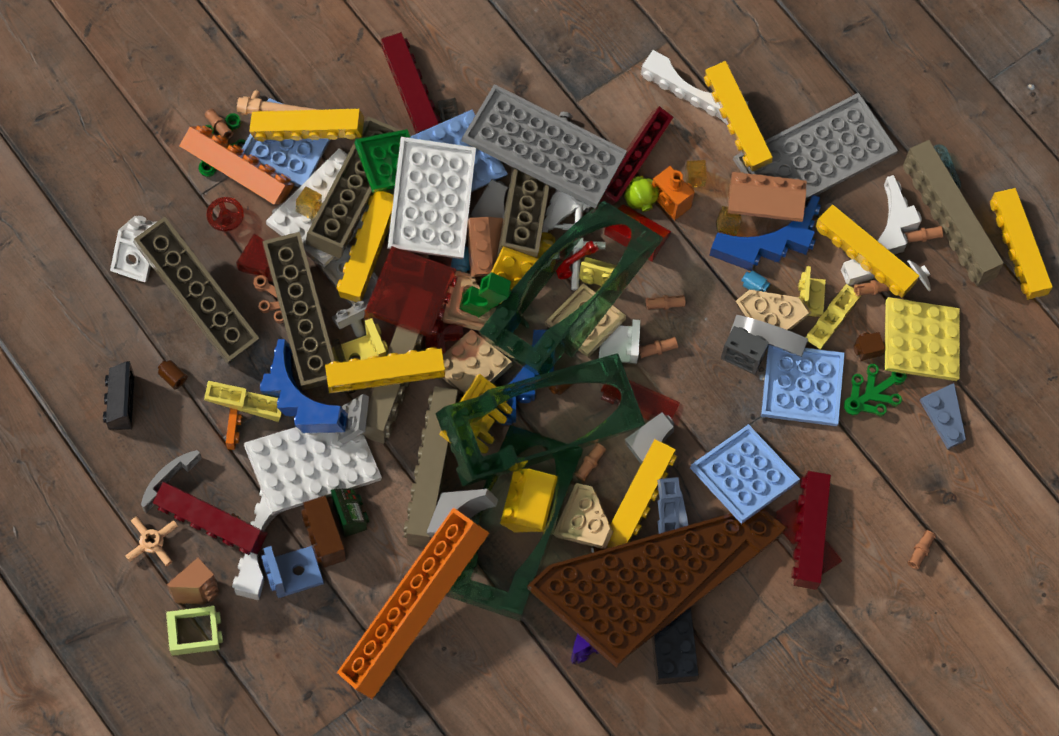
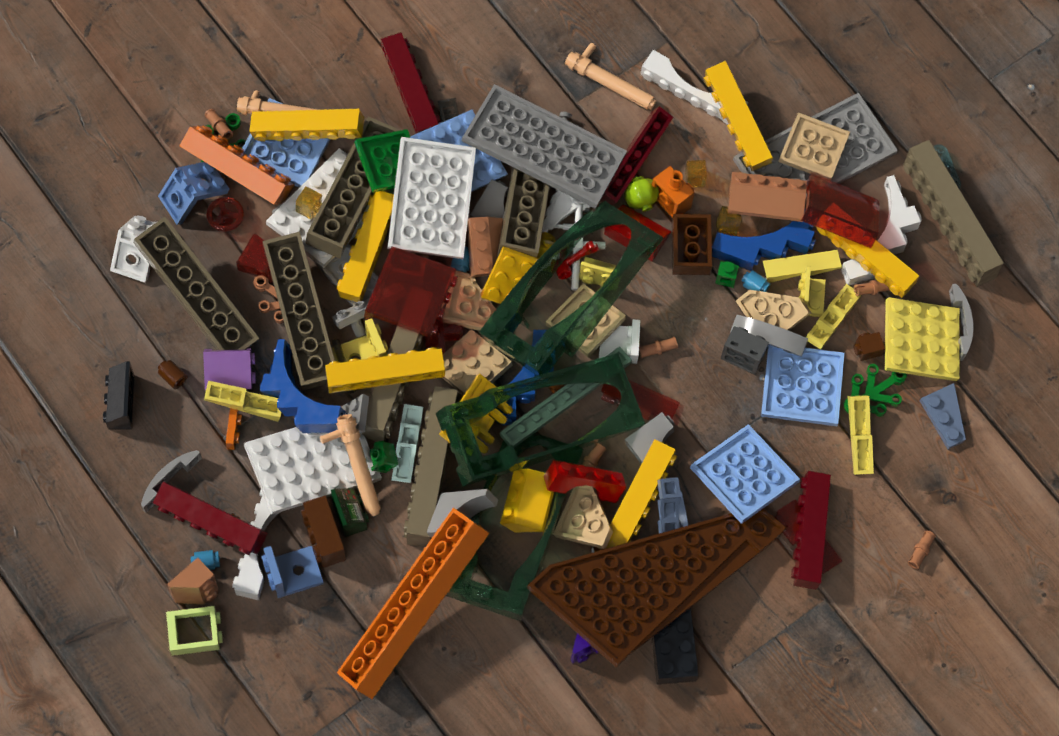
(149, 547): light nougat bar -> none
(190, 188): none -> medium blue bracket
(209, 558): none -> dark azure brick
(229, 367): none -> medium lavender panel
(350, 437): none -> light nougat cylinder
(383, 457): none -> green brick
(407, 443): none -> light aqua slope
(492, 292): green arch -> none
(552, 407): none -> sand green plate
(566, 476): none -> red arch
(585, 67): none -> light nougat cylinder
(665, 302): nougat pin -> none
(691, 244): none -> reddish brown brick
(729, 271): none -> green brick
(793, 266): none -> light yellow slope
(814, 146): none -> tan plate
(841, 211): none -> clear red panel
(861, 434): none -> light yellow slope
(922, 272): white dish -> none
(924, 234): nougat pin -> none
(959, 300): none -> light grey slope
(1021, 244): yellow brick -> none

